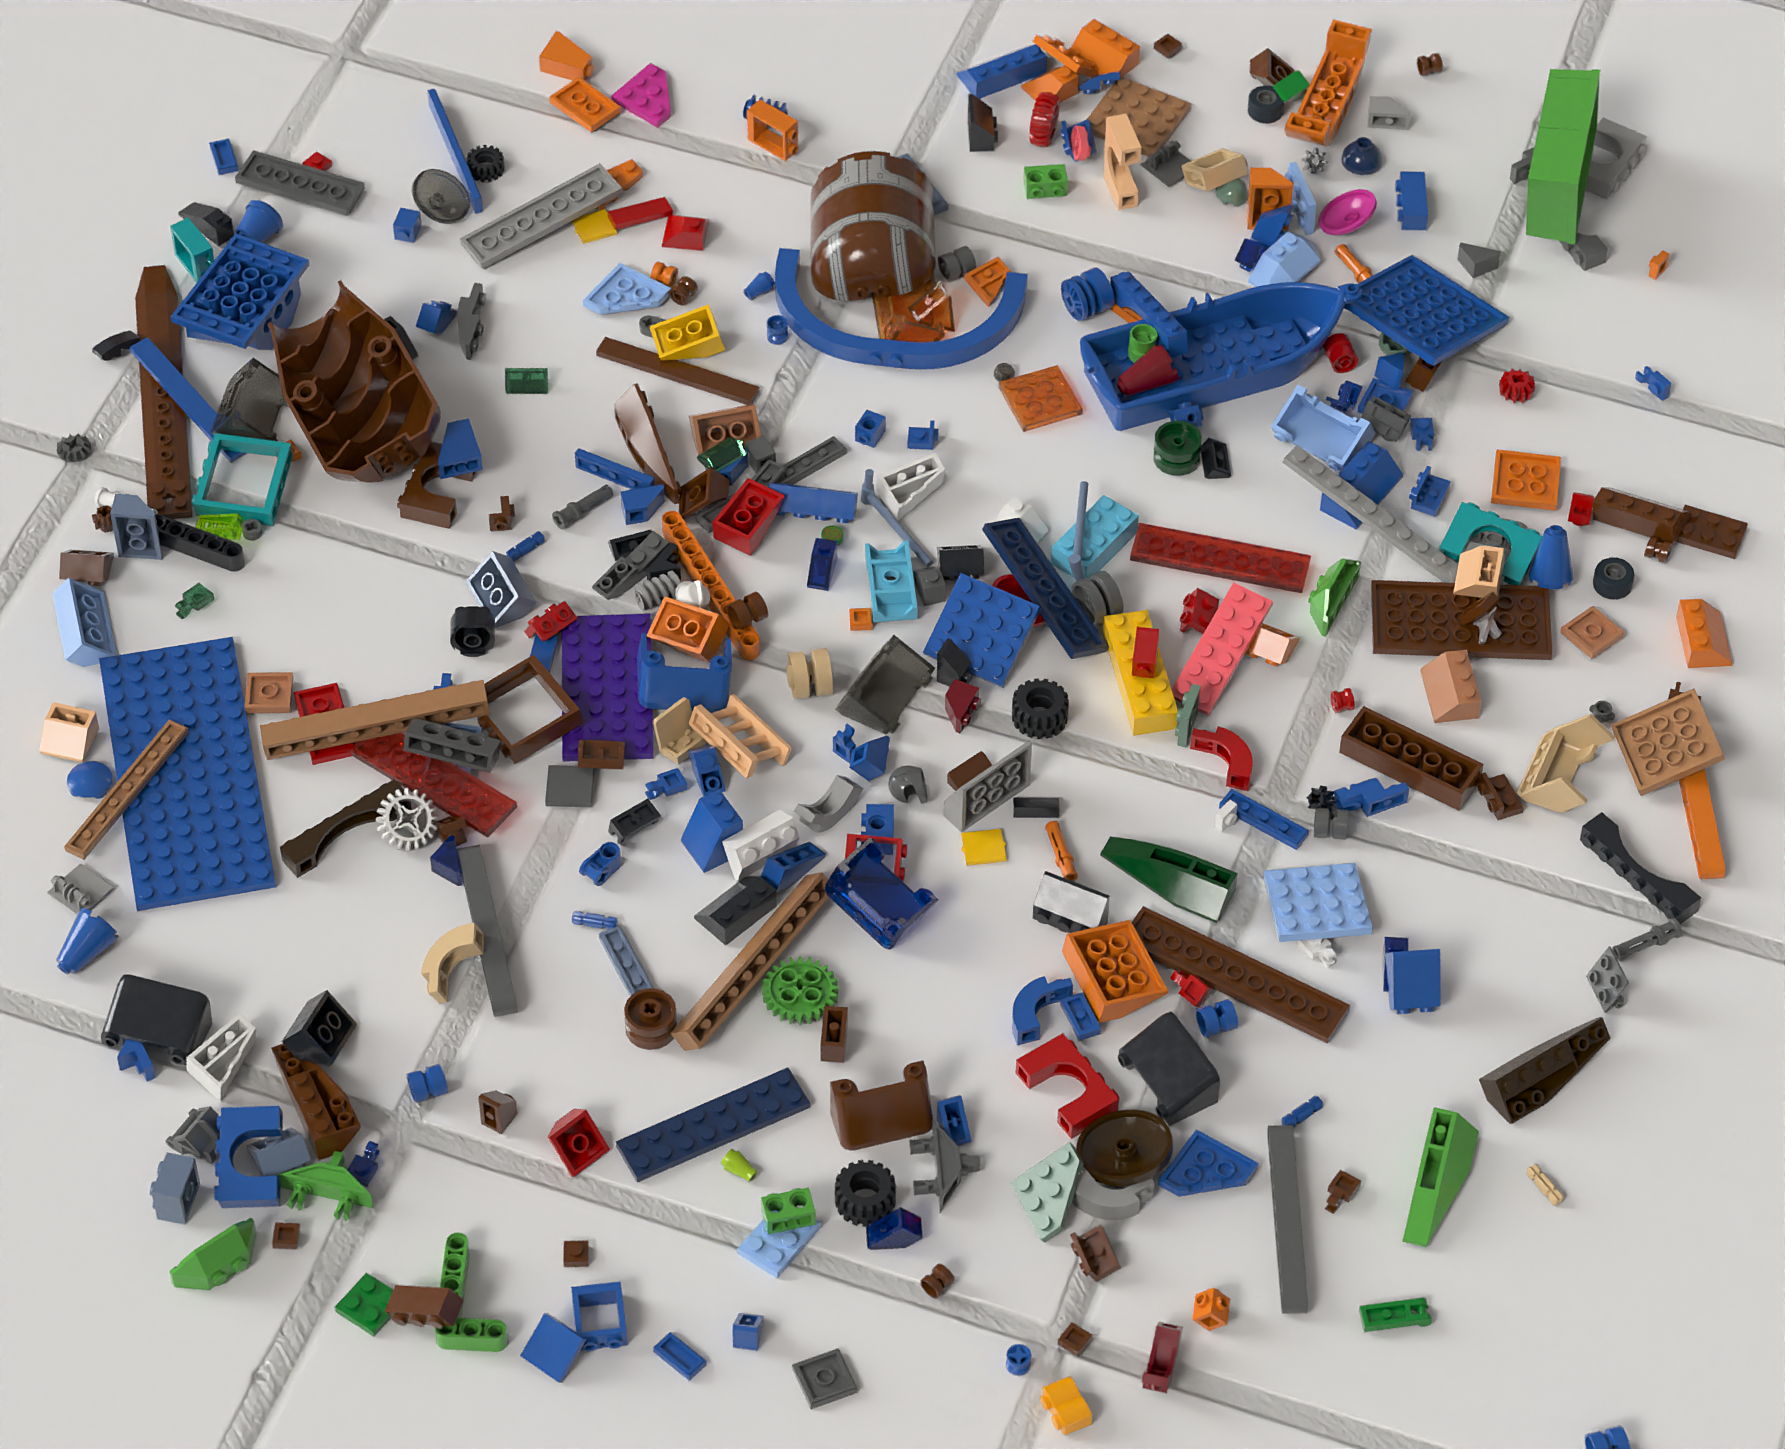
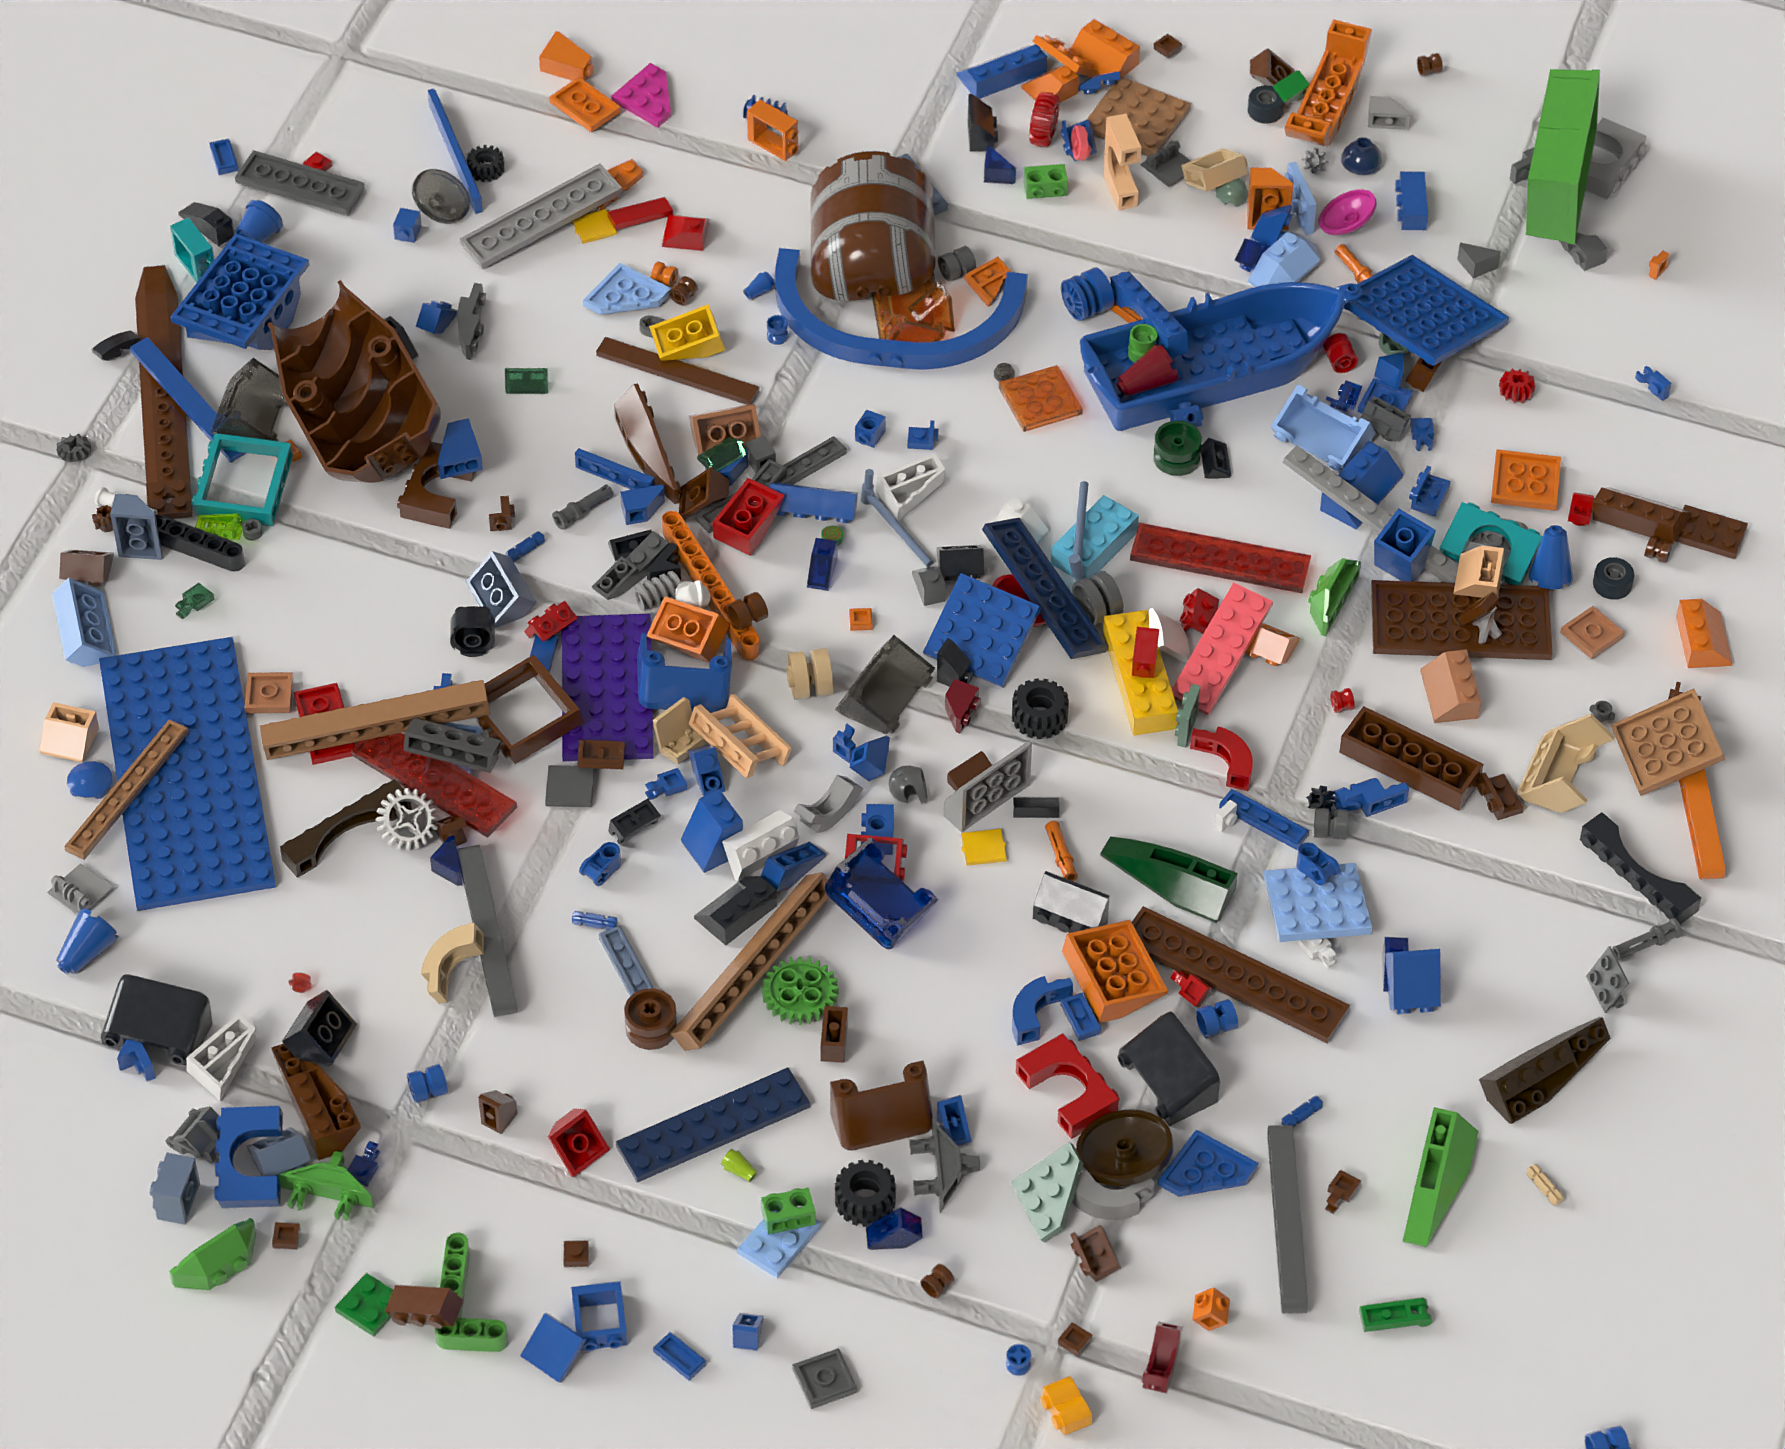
(300, 982): none -> clear red plate
(895, 598): medium azure piece -> none
(998, 169): none -> clear blue slope
(1171, 635): none -> white slope
(1315, 862): none -> blue piece
(1403, 546): none -> blue slope

